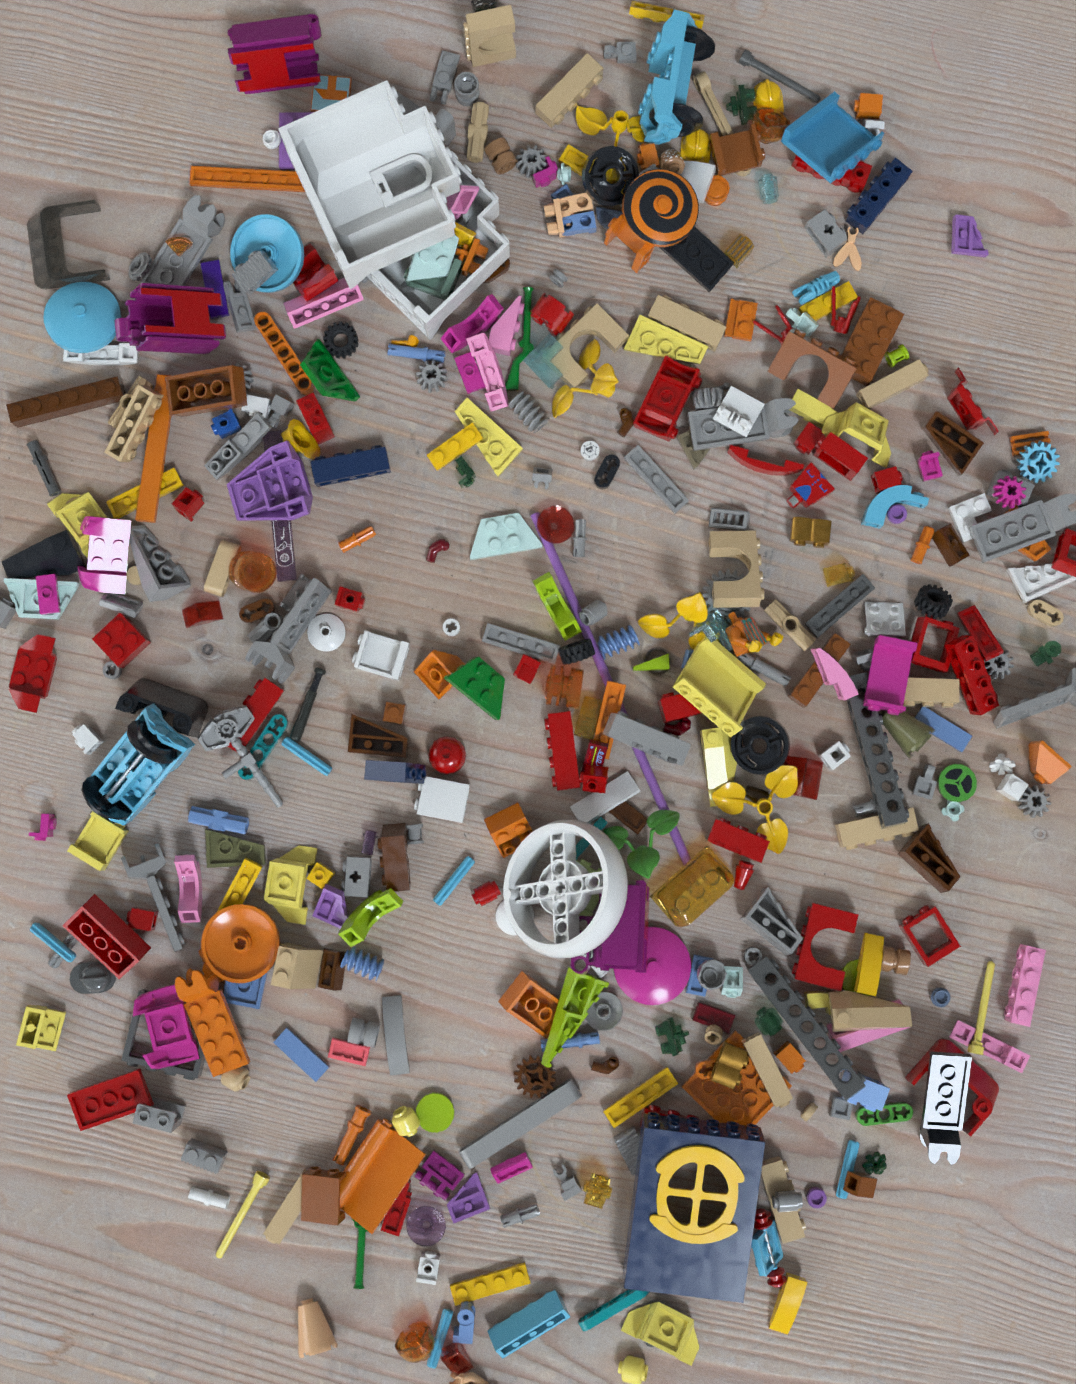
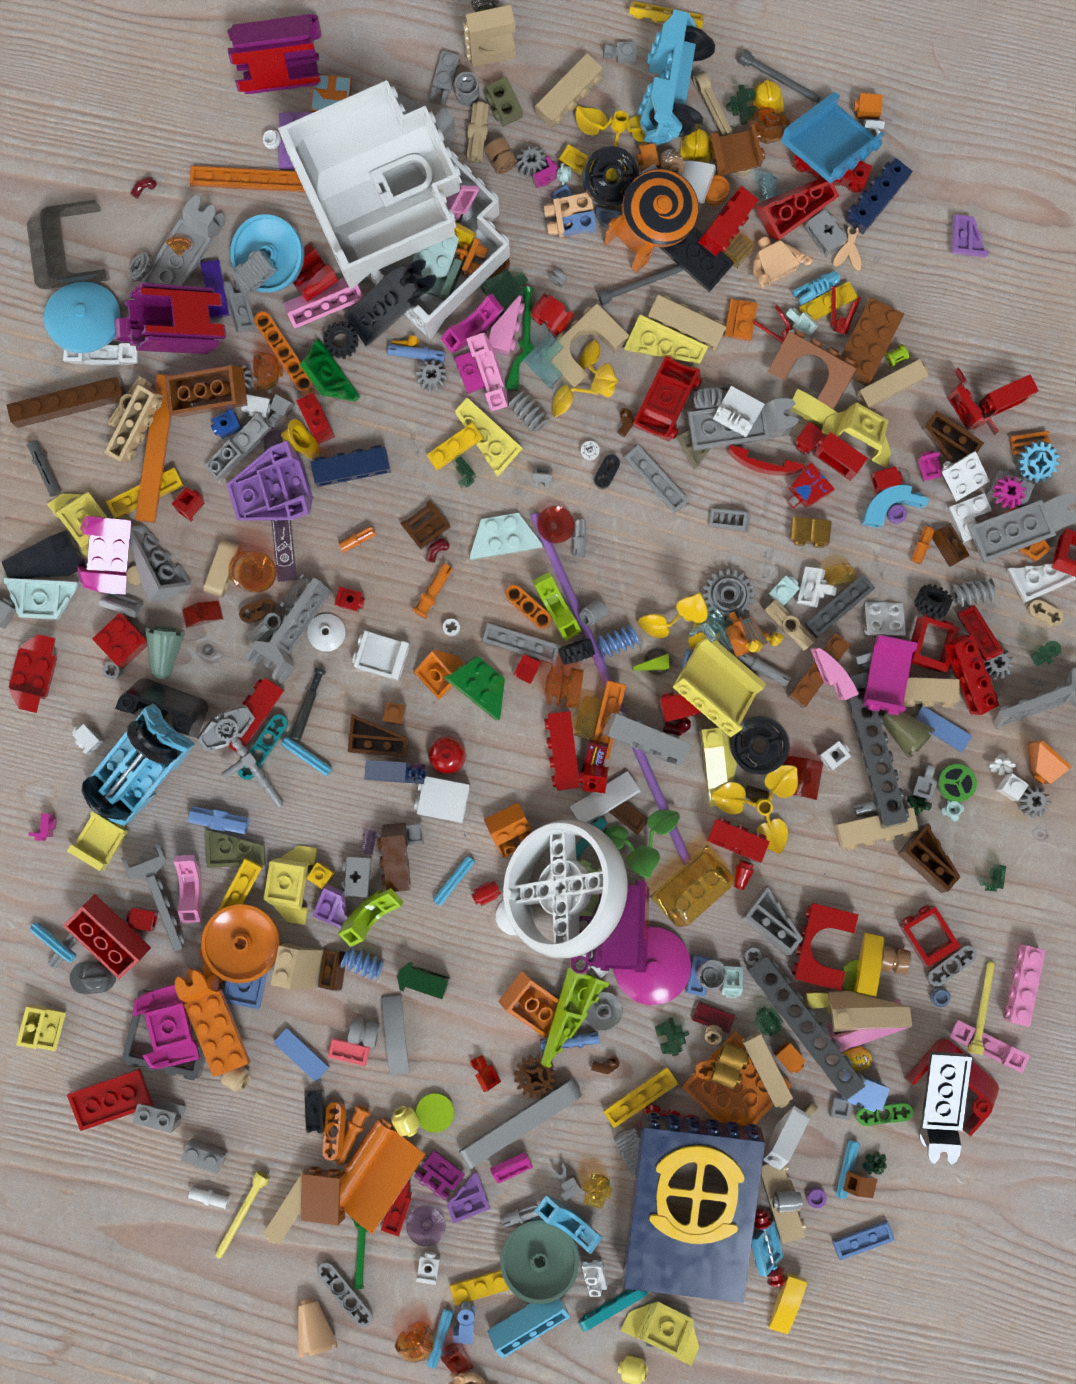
(48, 594): dark pink plate -> none
(141, 185): none -> dark red arm
(163, 649): none -> sand green cone
(266, 370): none -> clear orange cylinder
(315, 1110): none -> black hinge
(338, 1146): none -> orange beam
(348, 1291): none -> light grey beam
(389, 300): none -> black hinge
(422, 980): none -> dark green piece
(428, 598): none -> orange pin
(429, 529): none -> reddish brown plate
(487, 1075): none -> red plate
(505, 288): none -> clear green torso
(507, 101): none -> olive brick
(523, 599): none -> orange beam
(539, 1262): none -> sand green dish
(565, 1218): none -> medium azure arch
(595, 1277): none -> white hips
(605, 296): none -> dark grey piece
(728, 220): none -> red wedge
(742, 546): tan arch -> none
(776, 261): none -> light nougat torso
(784, 590): none -> light aqua bracket
(786, 1137): none -> white slope
(792, 208): none -> red wedge
(813, 587): none -> white hinge
(860, 1057): none -> yellow head
(863, 1240): none -> medium blue tile
(919, 804): none -> dark green plant
(943, 978): none -> light grey beam
(964, 475): none -> white hinge
(973, 591): none -> light grey piece
(997, 875): none -> clear green bracket
(1008, 396): none -> red window

